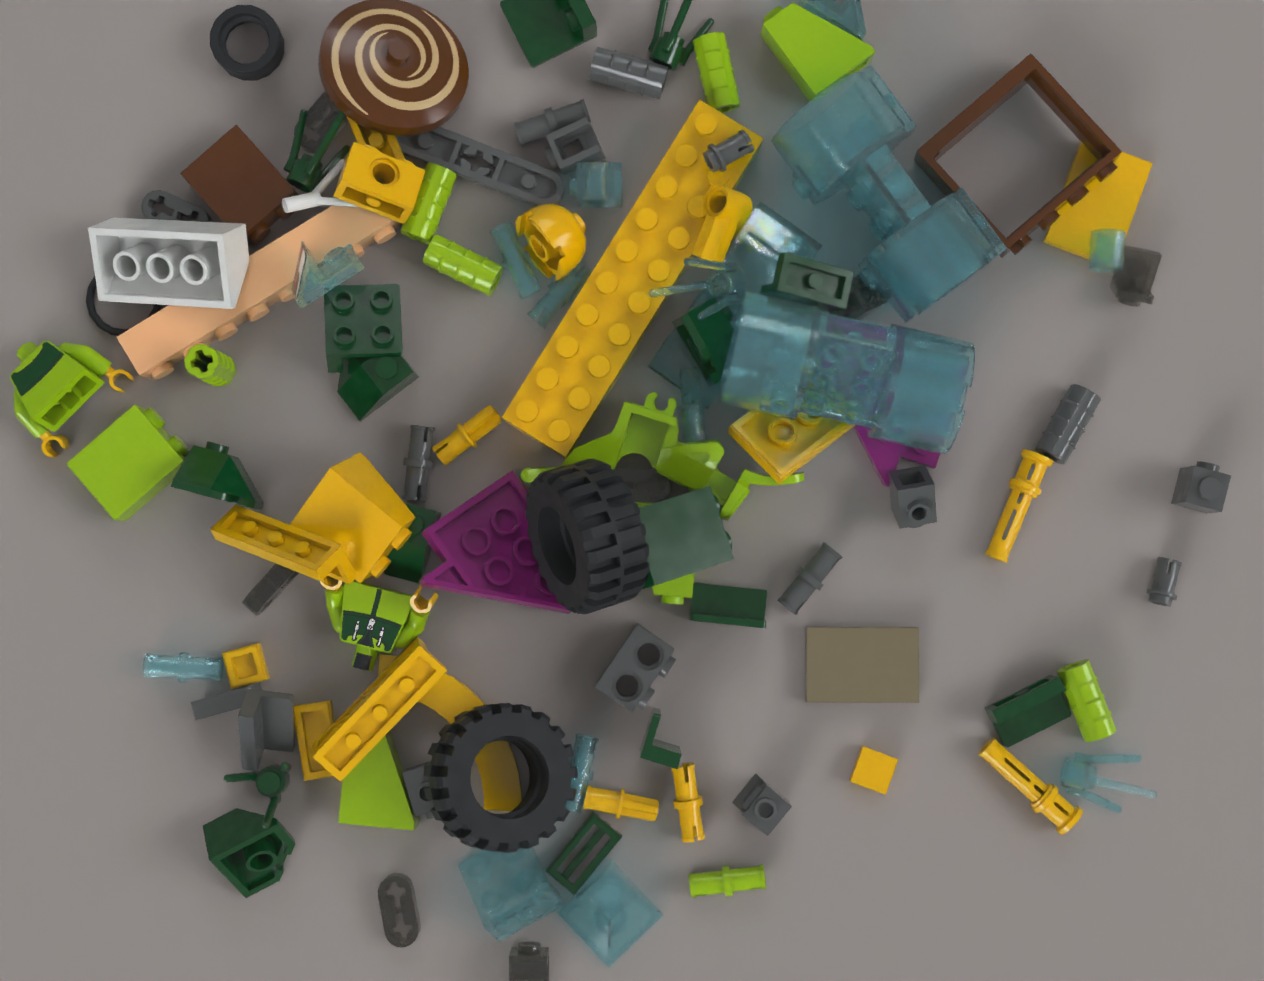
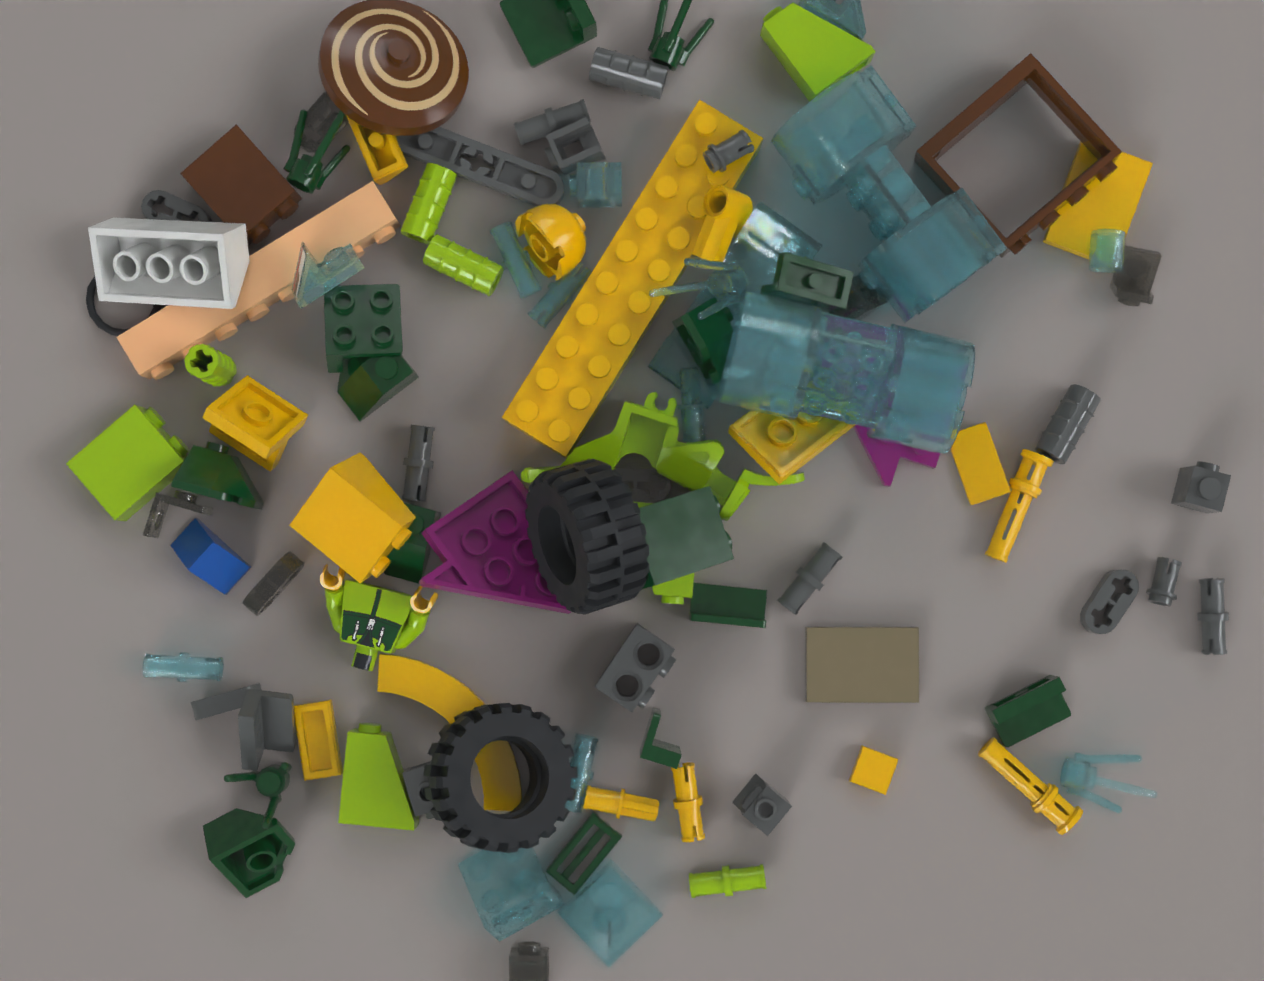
(55, 384): lime torso -> none
(160, 506): none -> clear smoke bracket
(209, 557): none -> blue slope
(227, 22): black tyre -> none
(245, 665): yellow tile -> none
(254, 421): none -> yellow bracket
(284, 544): yellow fence -> none
(314, 198): white plant -> none
(361, 189): yellow brick -> none
(377, 709): yellow fence -> none
(390, 911): clear smoke beam -> none
(467, 435): yellow axle -> none
(716, 72): lime axle -> none
(912, 497): dark grey brick -> none
(979, 464): none -> yellow slope
(1086, 701): lime axle -> none
(1101, 597): none -> dark grey beam
(1213, 616): none -> dark grey pin

